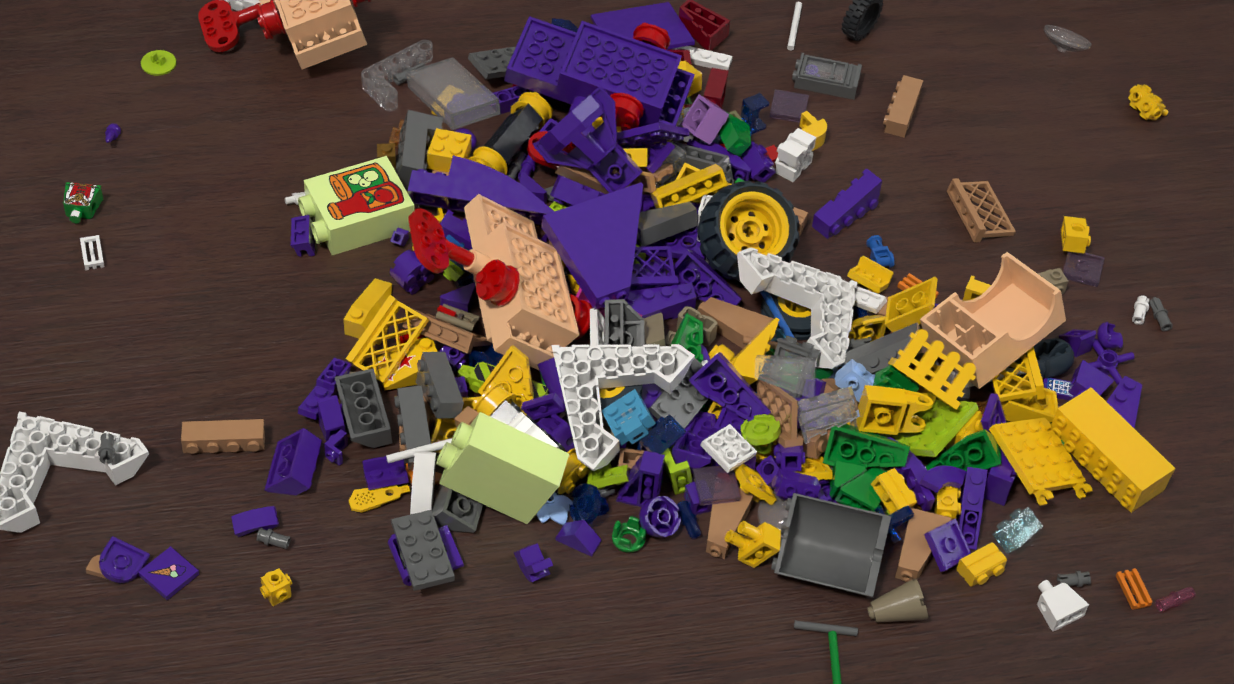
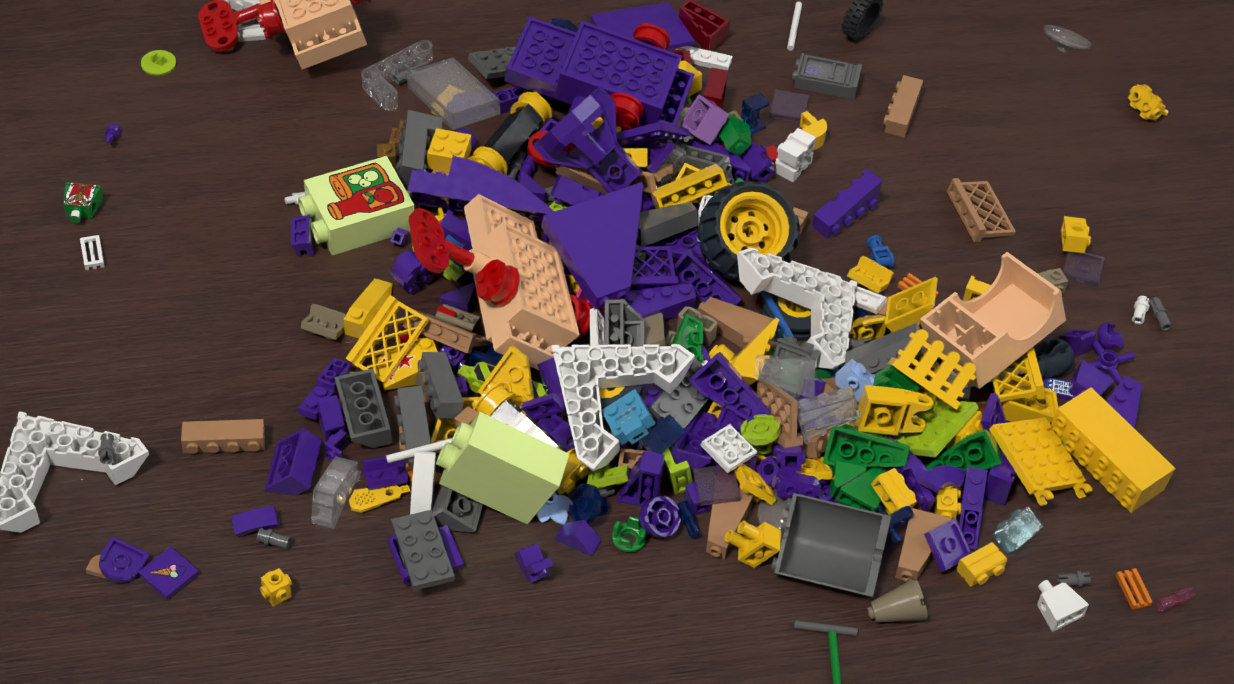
(251, 33): none -> white tile
(324, 322): none -> dark tan bracket
(333, 491): none -> clear wedge

